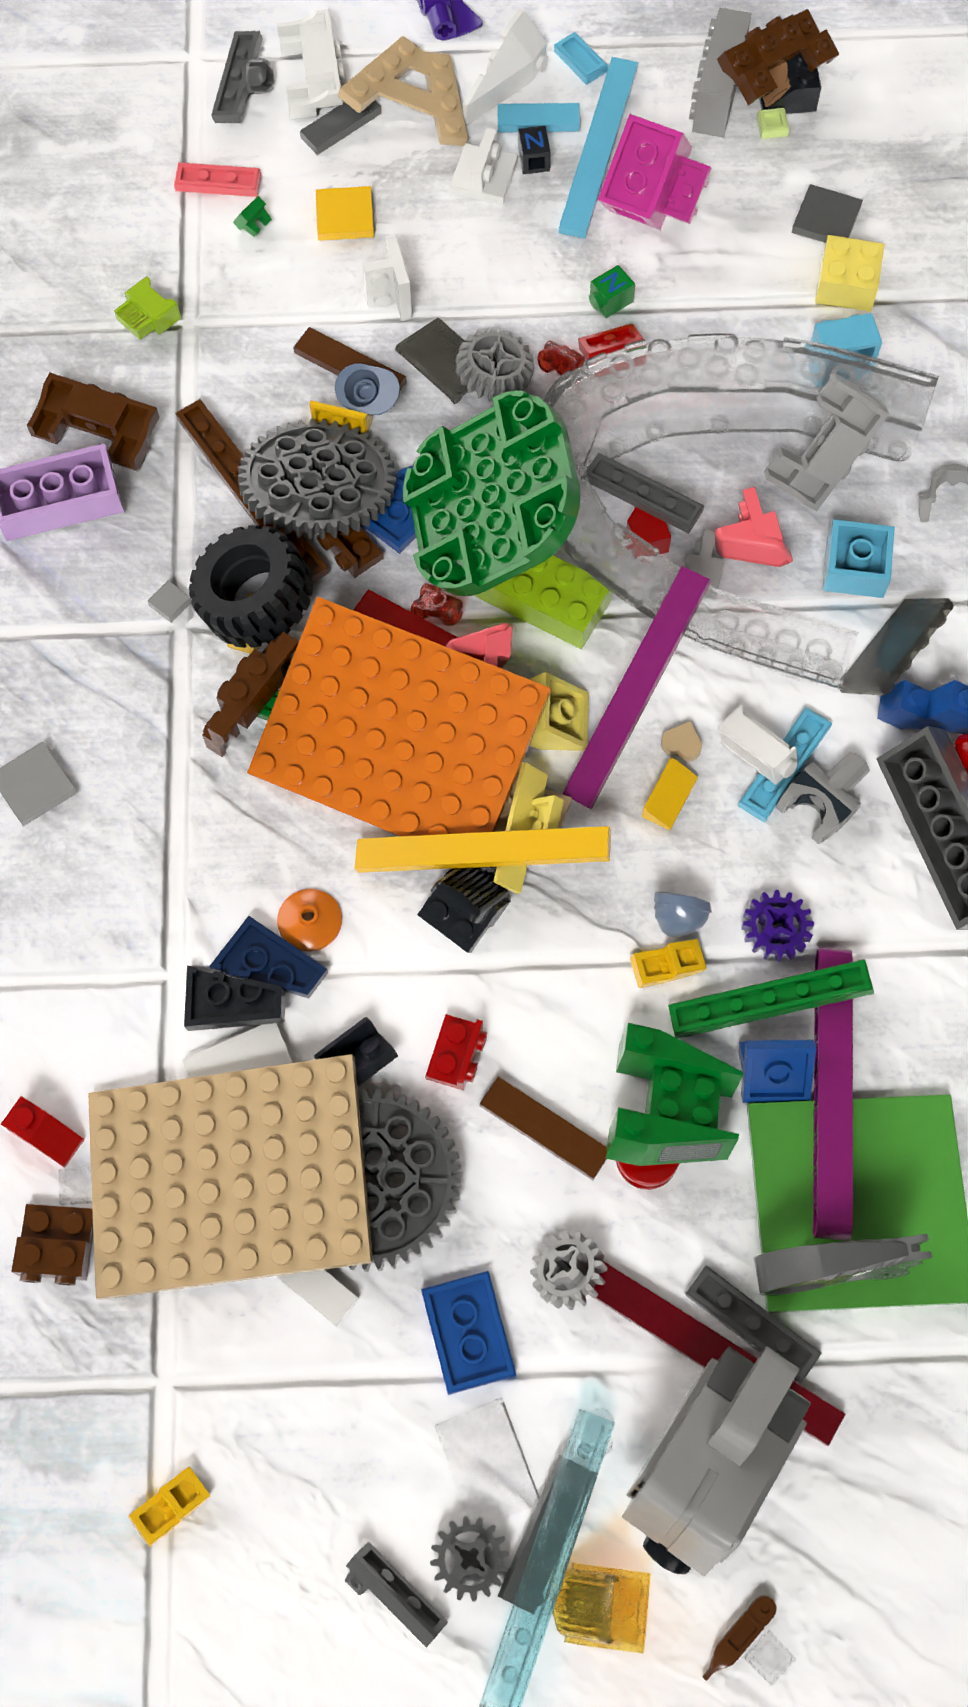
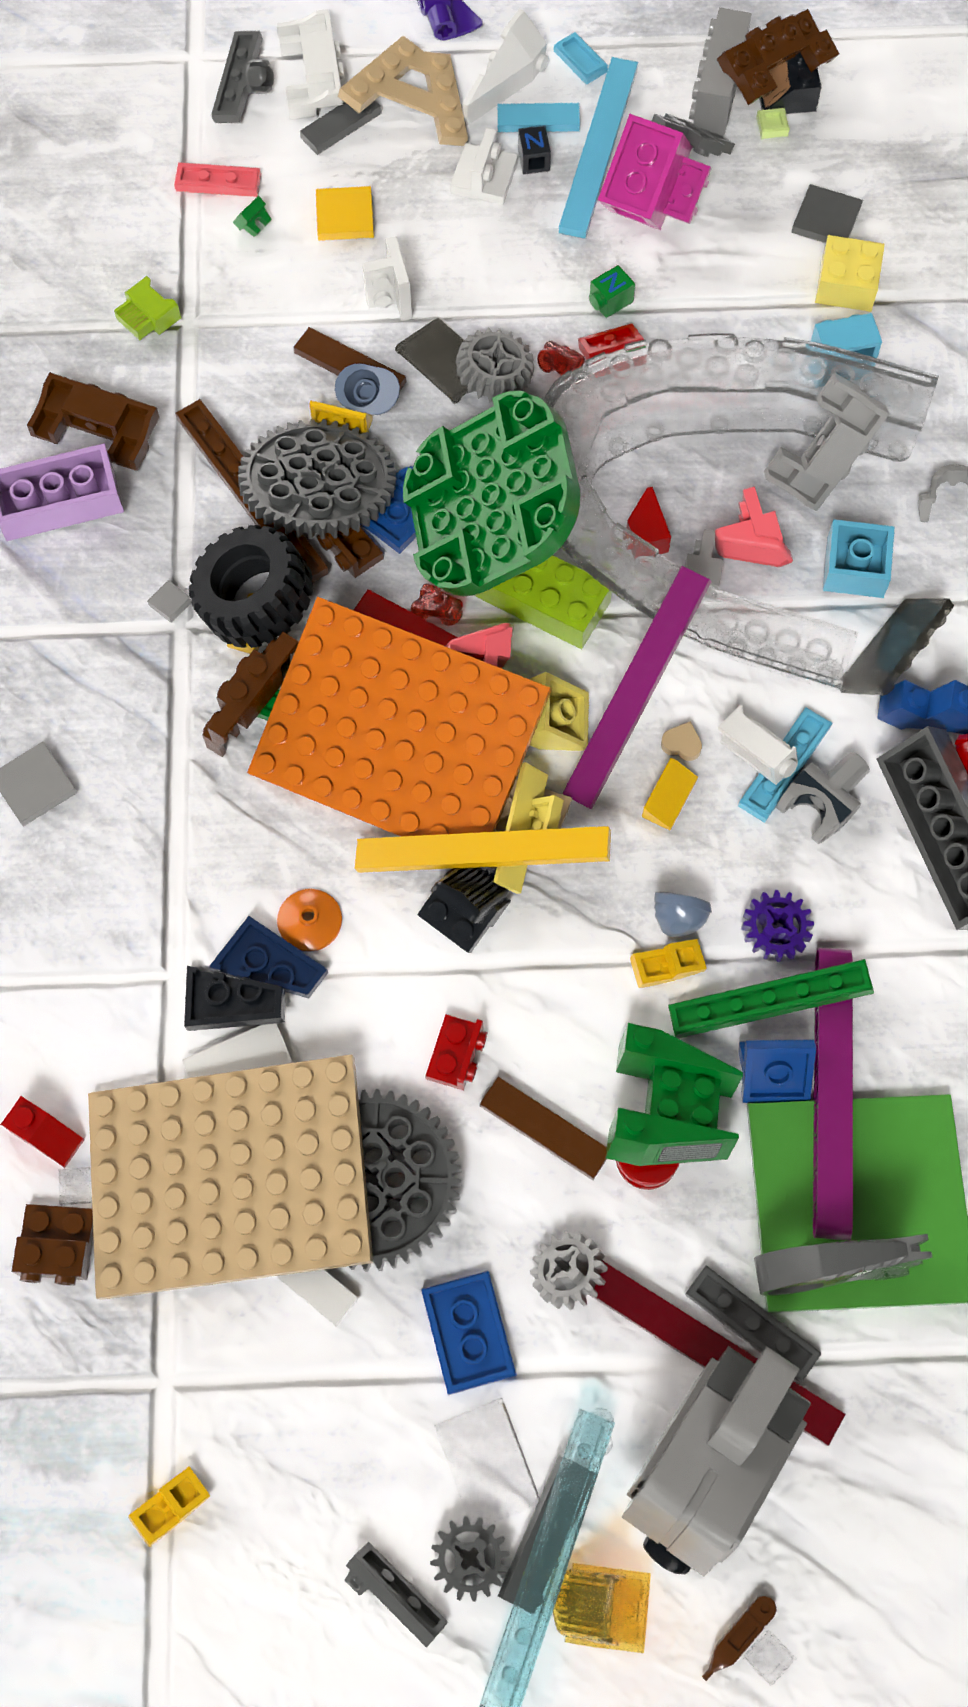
(367, 1046): black bracket -> none
(644, 493): dark grey tile -> none
(702, 141): none -> dark grey plate

